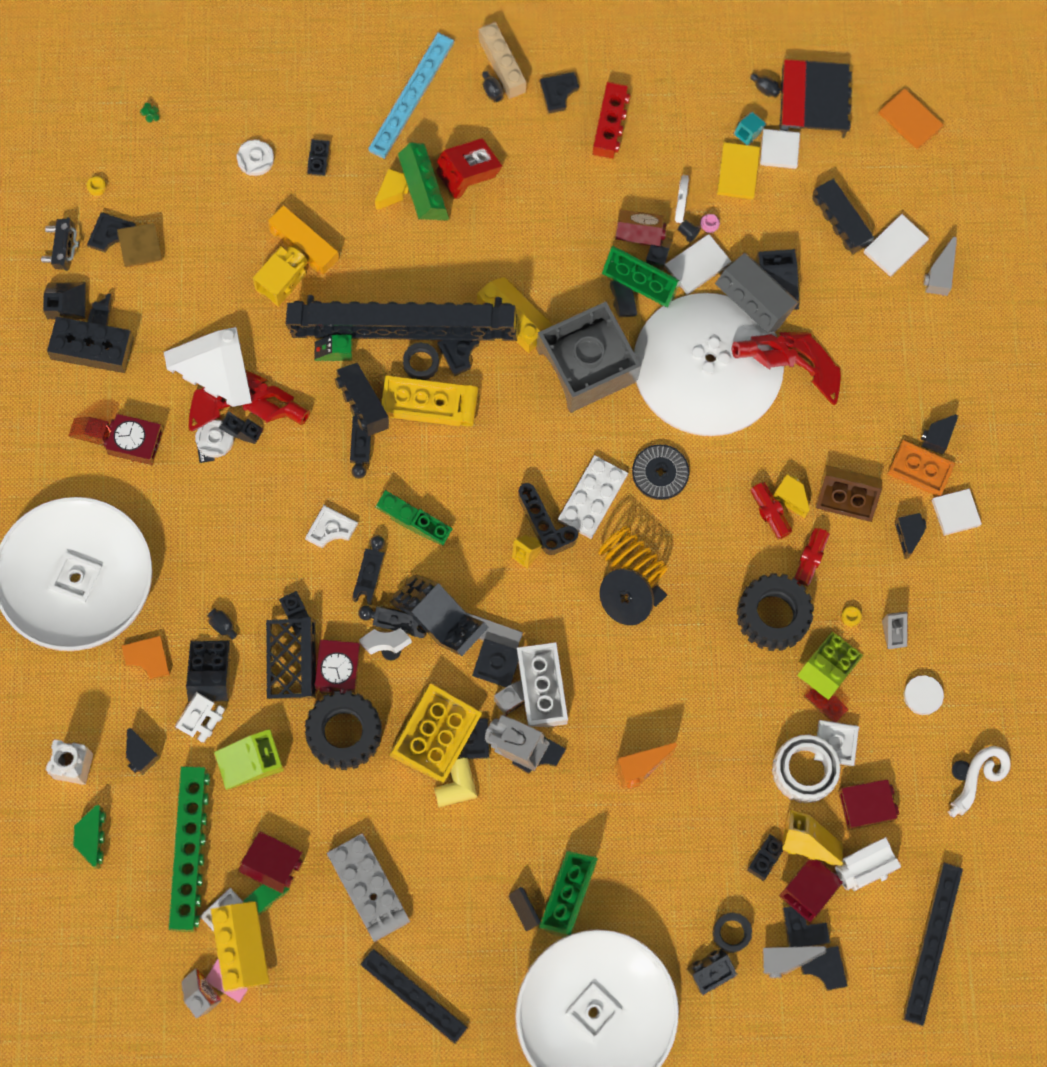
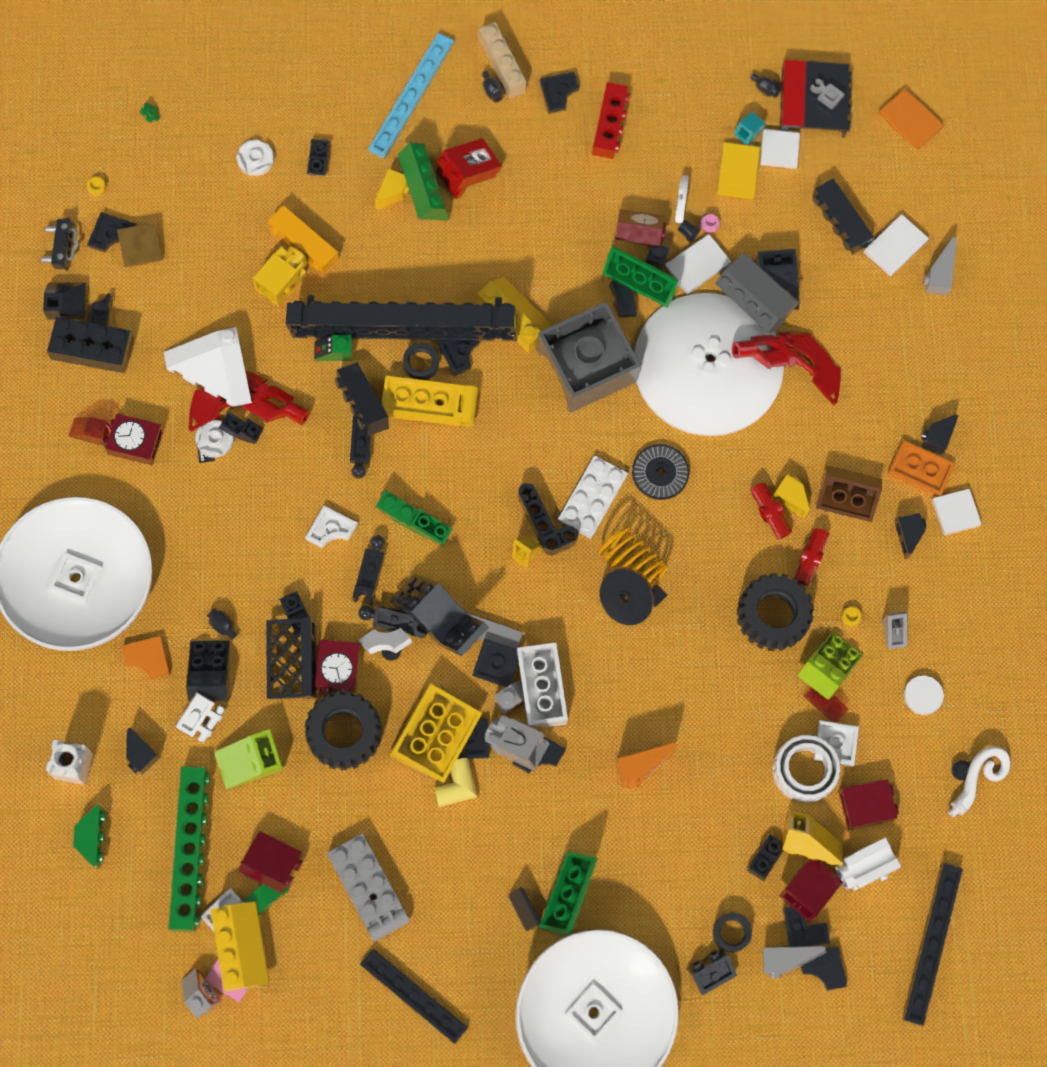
(828, 95): none -> light grey plate

